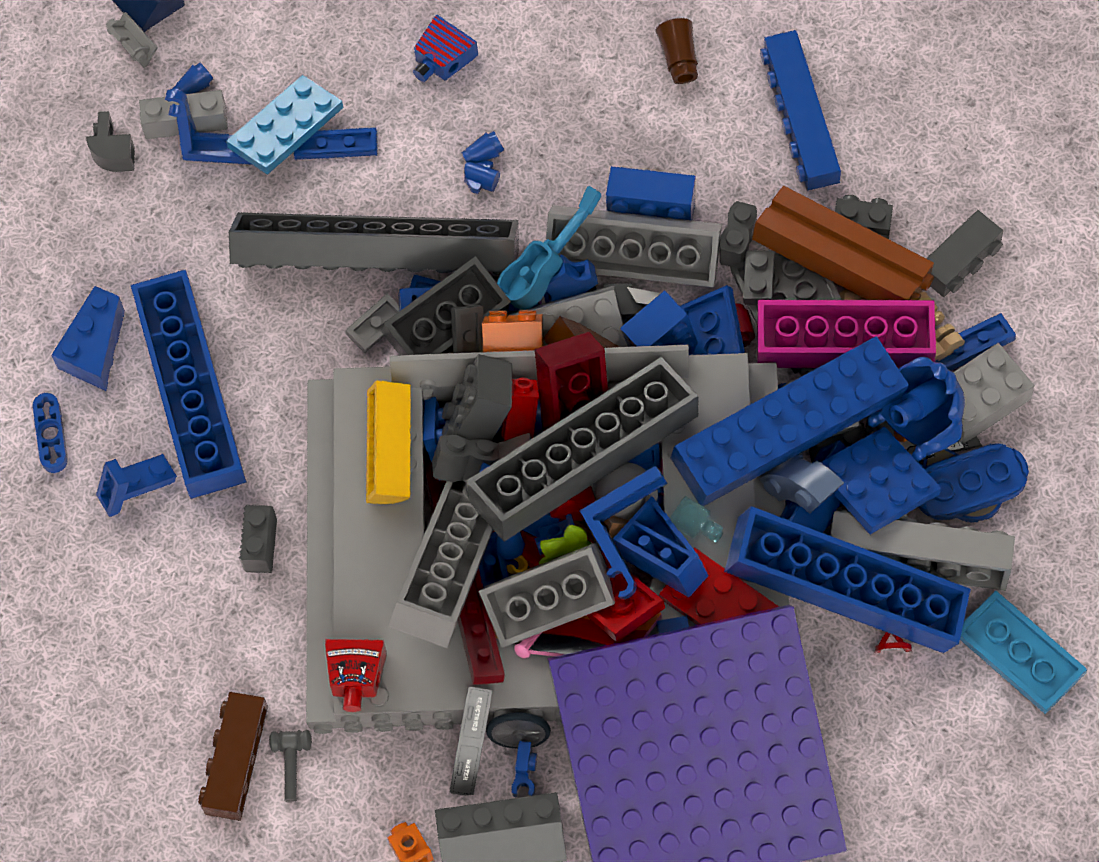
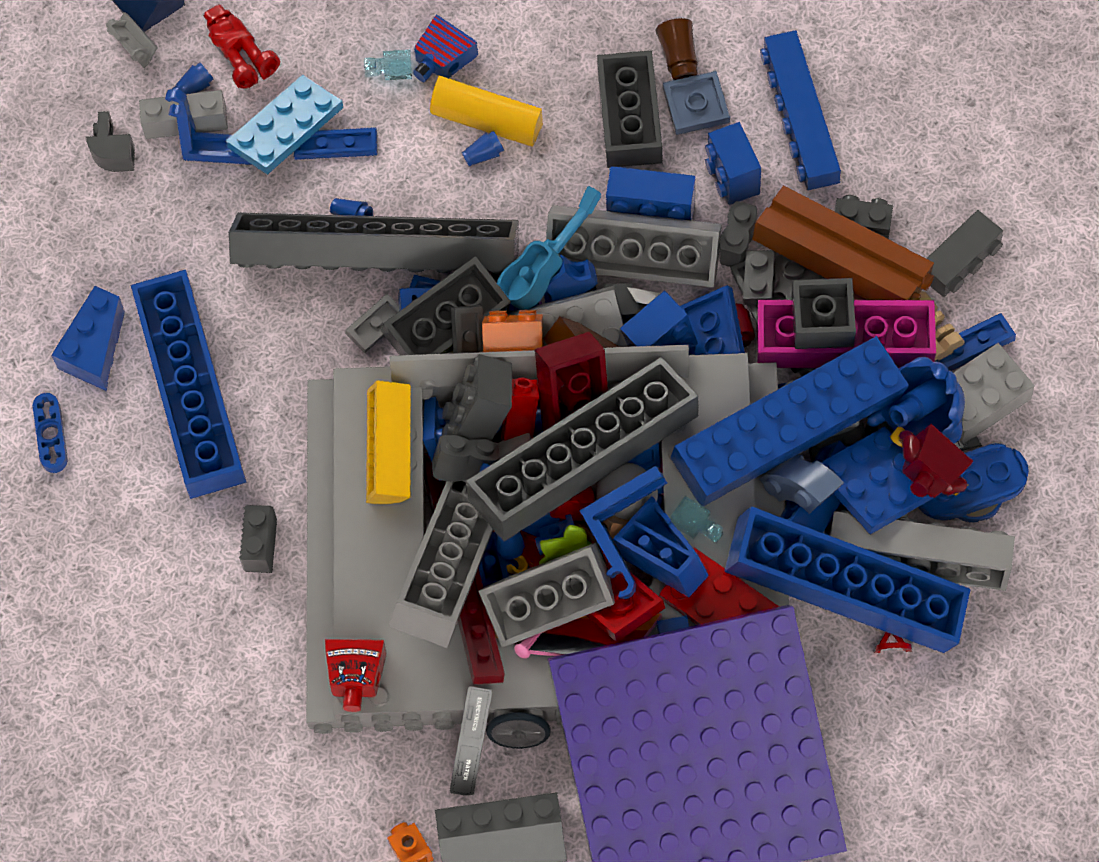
(131, 481): blue bracket -> none
(231, 37): none -> red piece
(234, 756): reddish brown brick -> none
(289, 743): dark grey piece -> none
(350, 207): none -> blue cone
(394, 65): none -> clear light blue plate
(481, 176): blue piece -> none
(486, 111): none -> yellow brick
(525, 763): blue plate -> none
(629, 109): none -> dark grey brick
(696, 102): none -> sand blue plate
(733, 163): none -> blue brick
(823, 313): none -> dark grey brick
(932, 462): none -> dark red torso
(1021, 652): dark azure plate -> none

